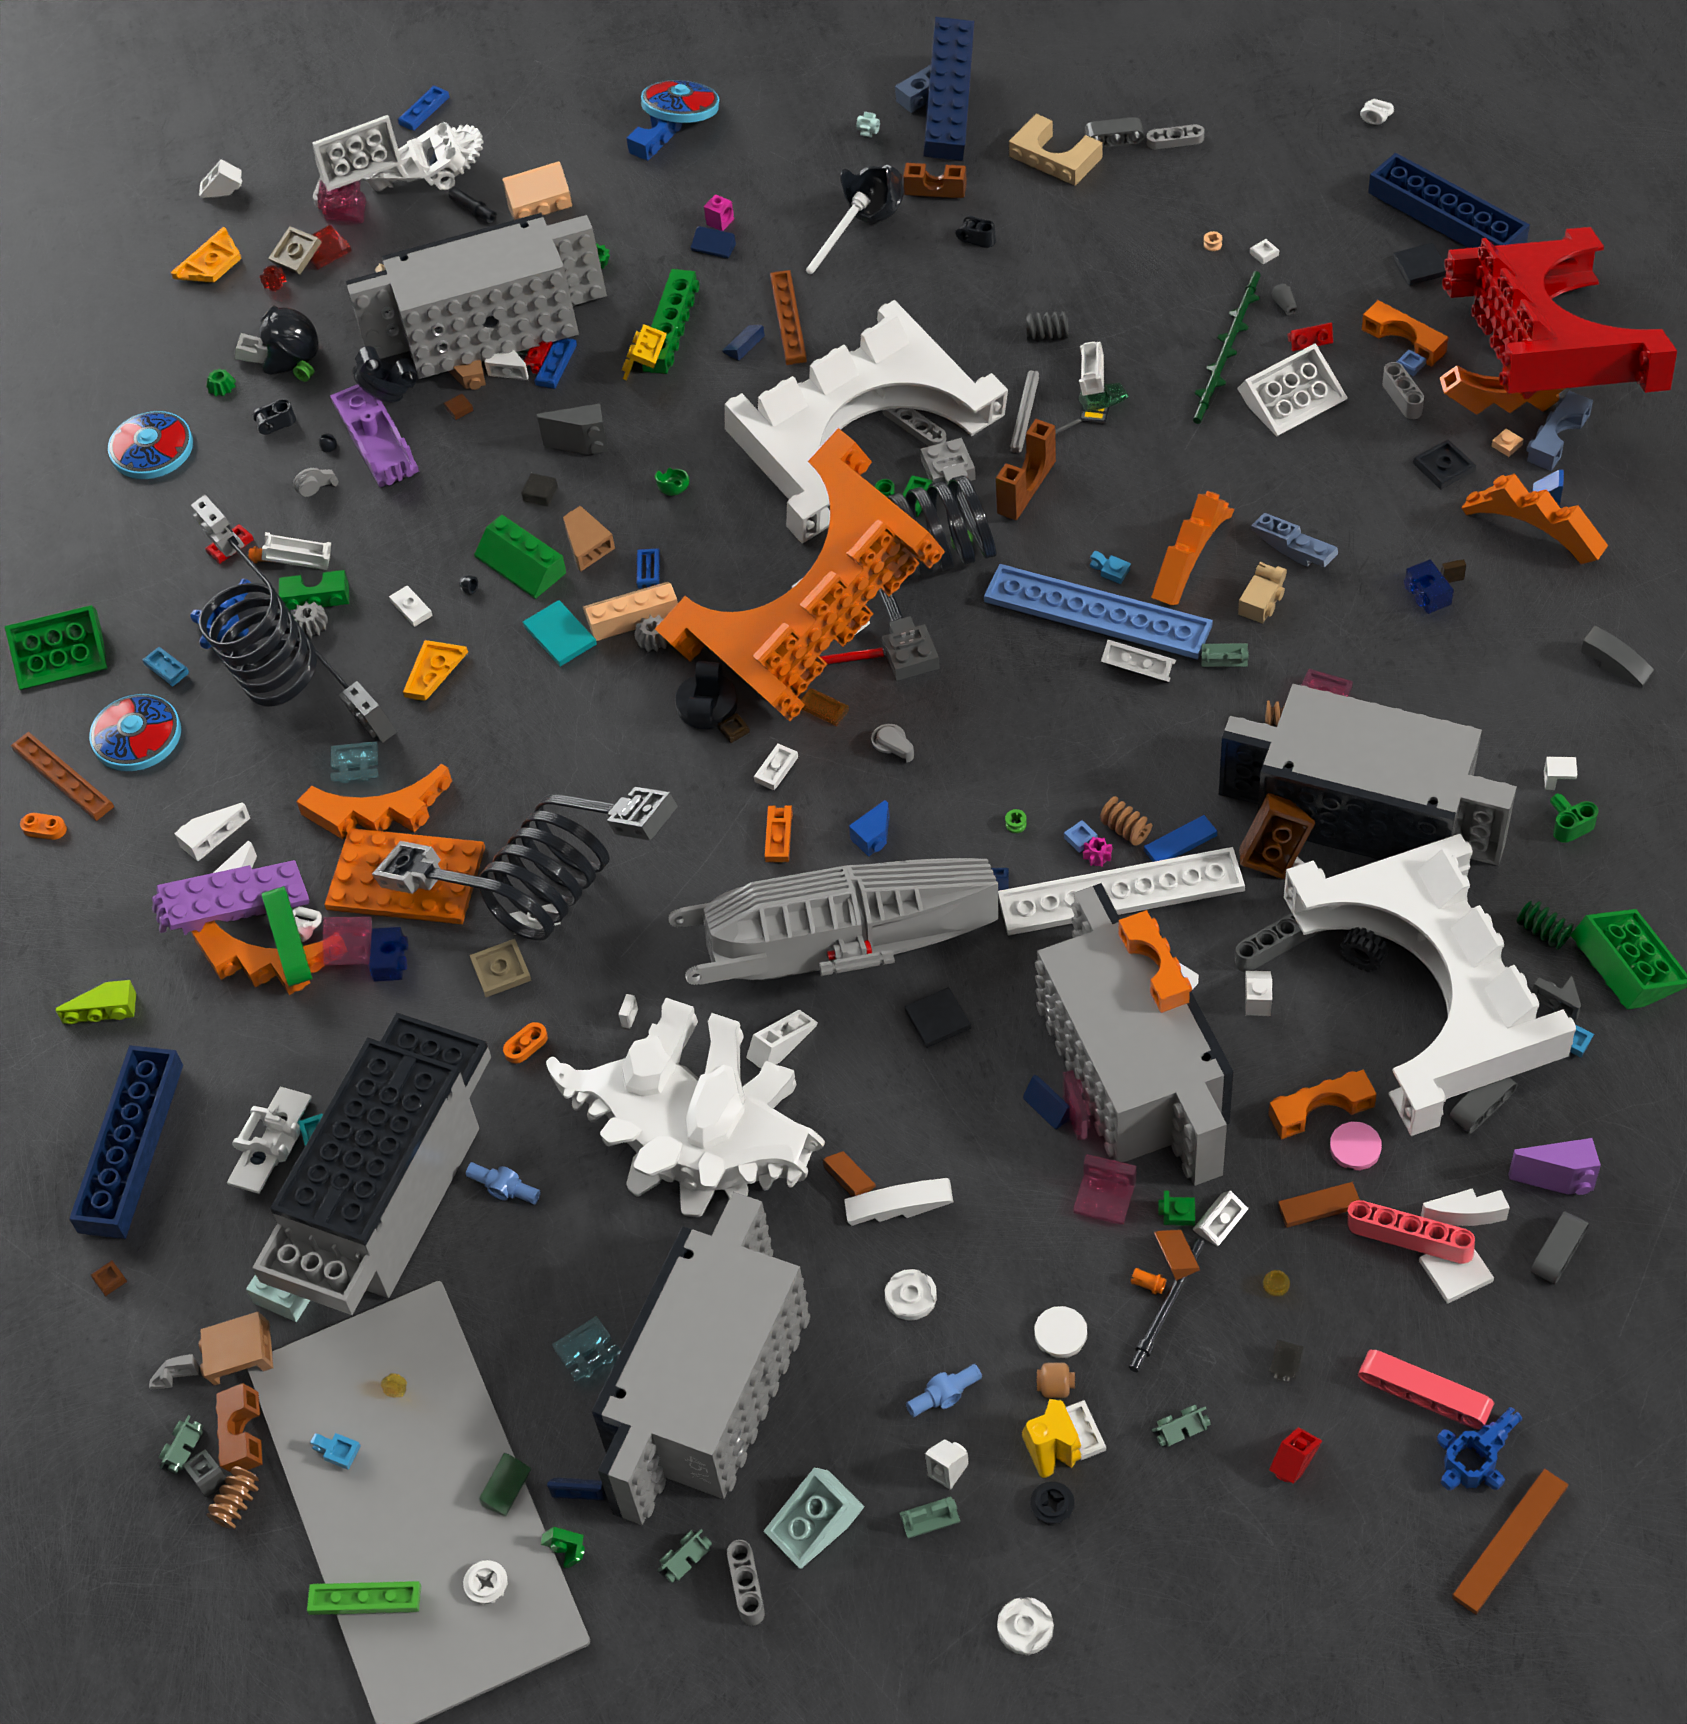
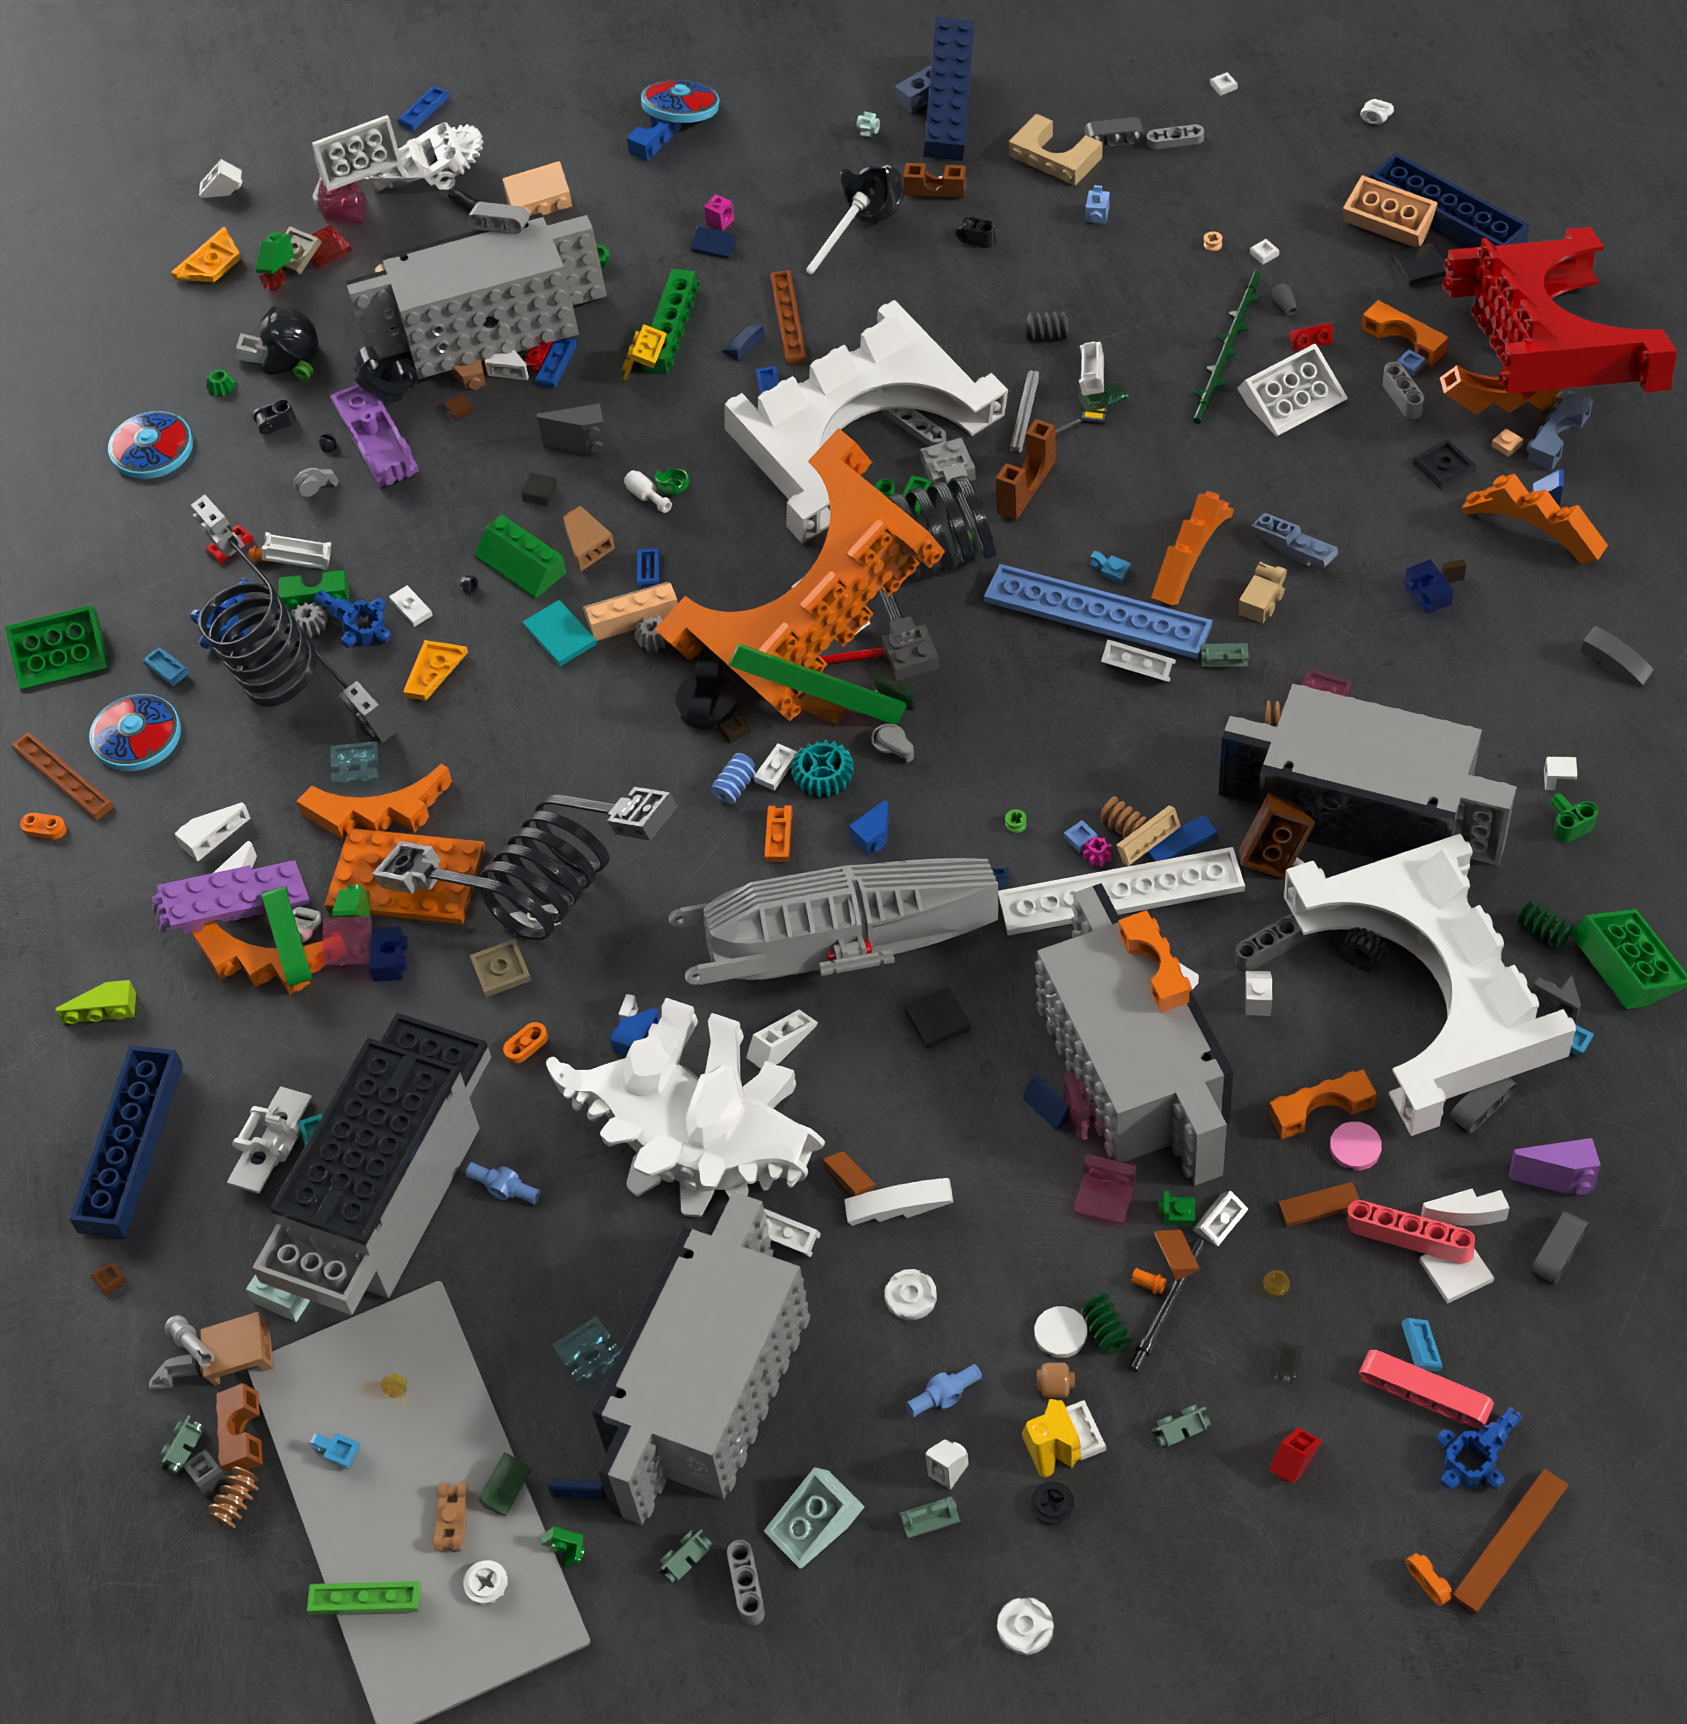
(185, 1336): none -> light grey pin
(274, 253): none -> green slope
(347, 614): none -> blue piece
(352, 902): none -> green slope
(451, 1517): none -> medium nougat plate
(498, 217): none -> light grey beam
(633, 1029): none -> blue slope
(646, 490): none -> white piece
(733, 779): none -> light blue piece
(767, 378): none -> blue tile
(791, 1233): none -> white container
(817, 684): none -> green tile
(822, 762): none -> teal gear
(898, 691): none -> clear green slope
(1097, 206): none -> light blue brick
(1104, 1324): none -> dark green piece
(1148, 835): none -> tan plate
(1223, 84): none -> white tile
(1389, 211): none -> light nougat slope
(1422, 1344): none -> dark azure plate
(1423, 1572): none -> orange plate

